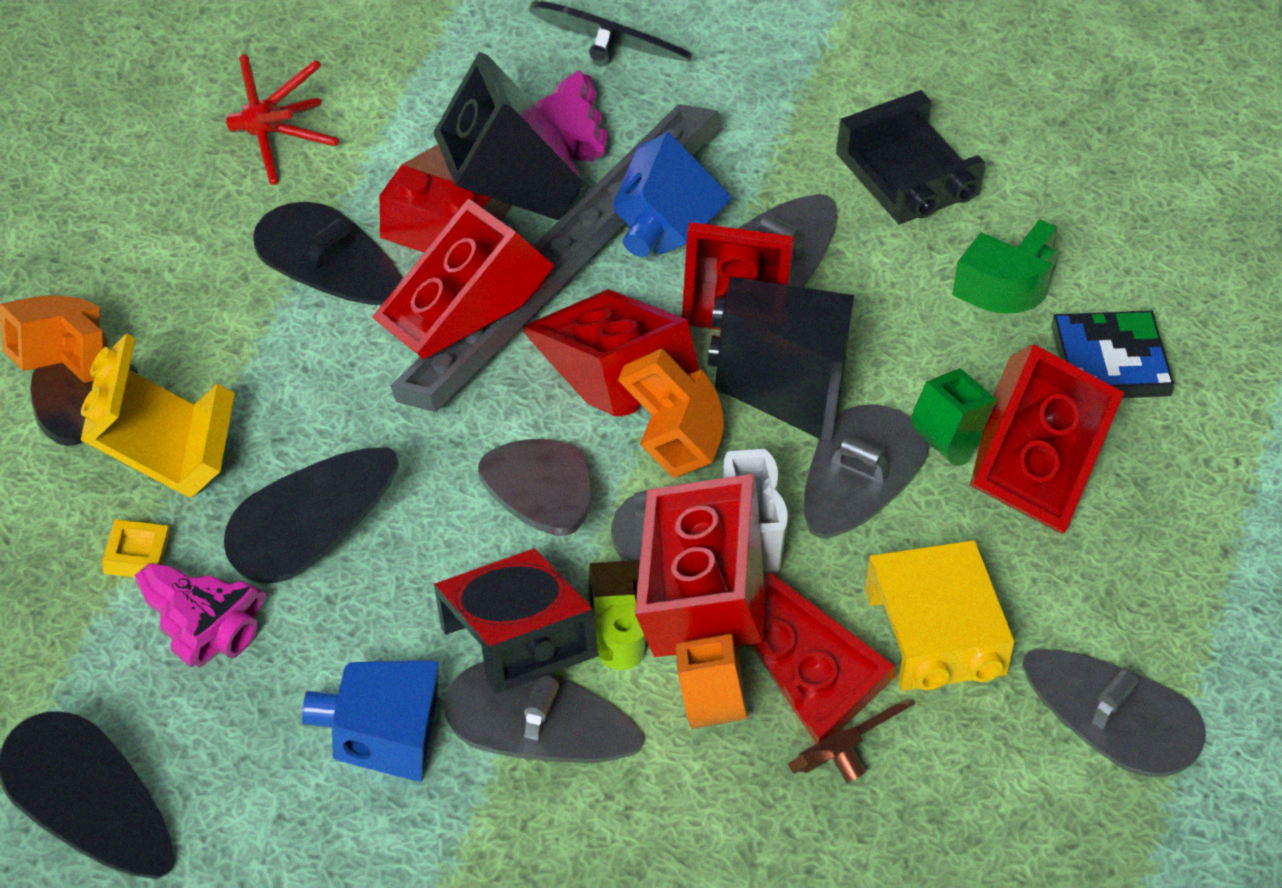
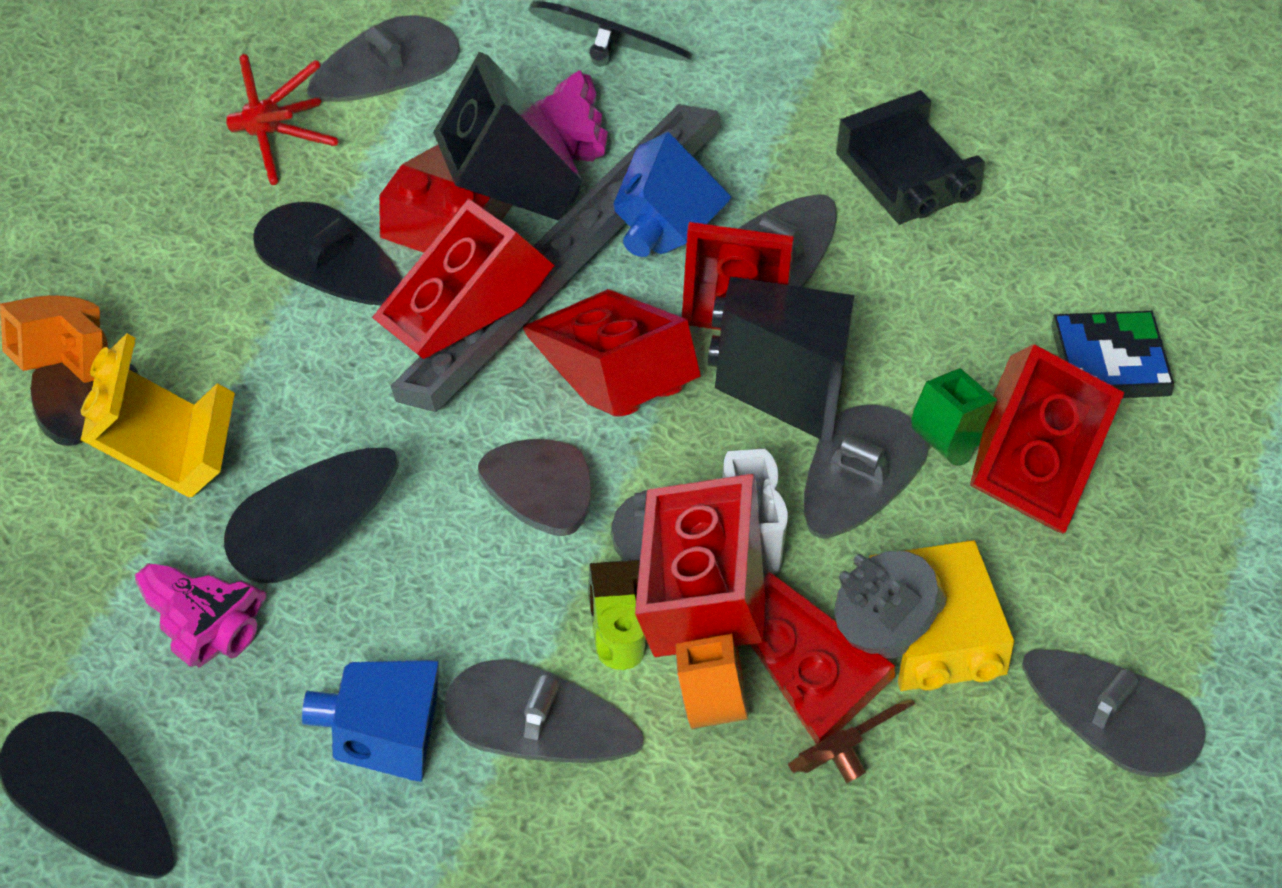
(134, 546): yellow tile -> none
(386, 59): none -> flat silver shield
(521, 618): black panel -> none
(683, 410): orange brick -> none
(874, 616): none -> dark grey plate
(1004, 276): green brick -> none

